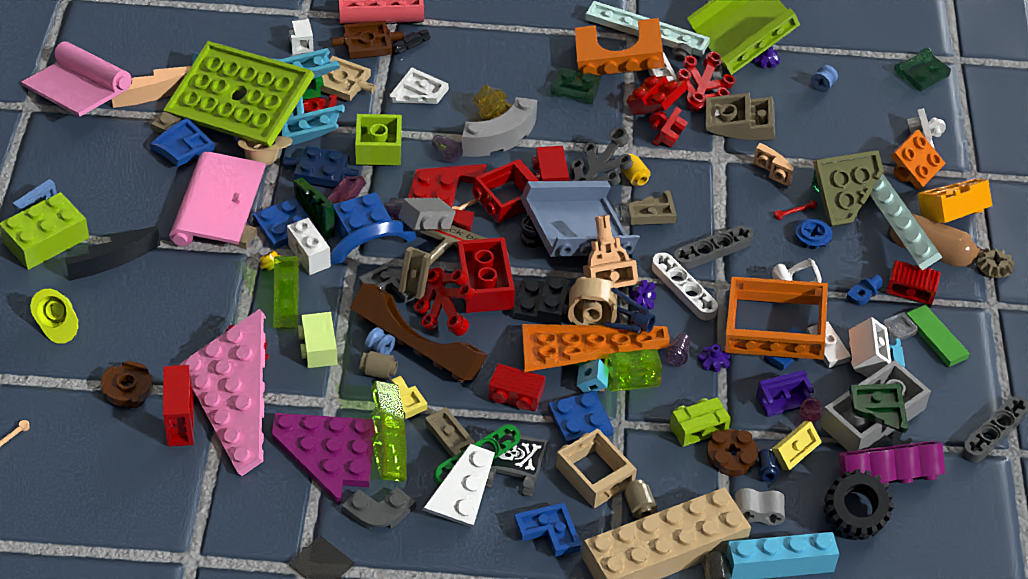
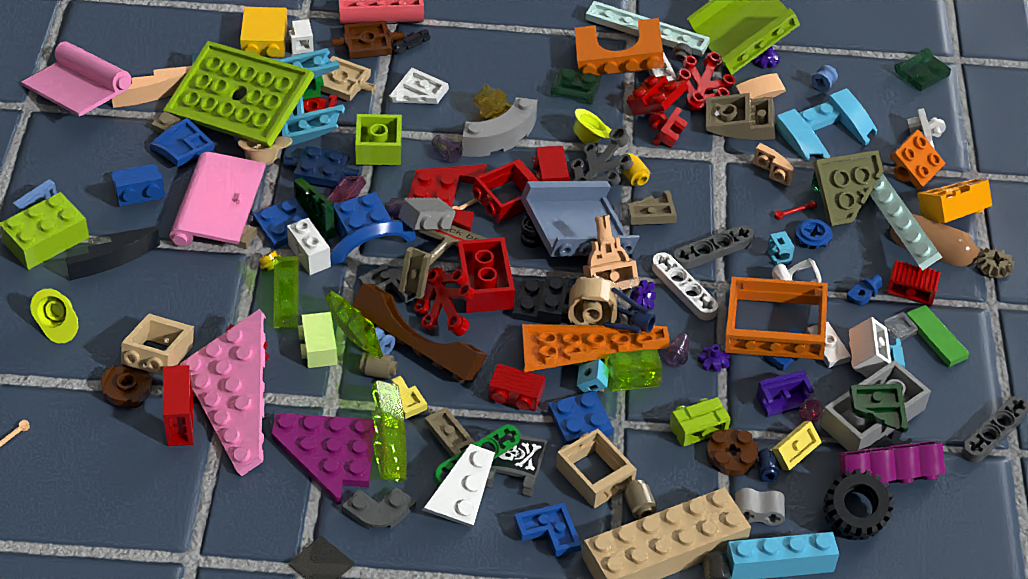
(138, 184): none -> blue bracket
(159, 330): none -> tan window
(264, 31): none -> yellow brick
(353, 324): none -> clear neon green slope
(589, 127): none -> neon yellow piece
(630, 283): none -> clear piece
(762, 86): none -> light nougat slope
(780, 244): none -> medium azure piece
(800, 127): none -> medium azure wedge

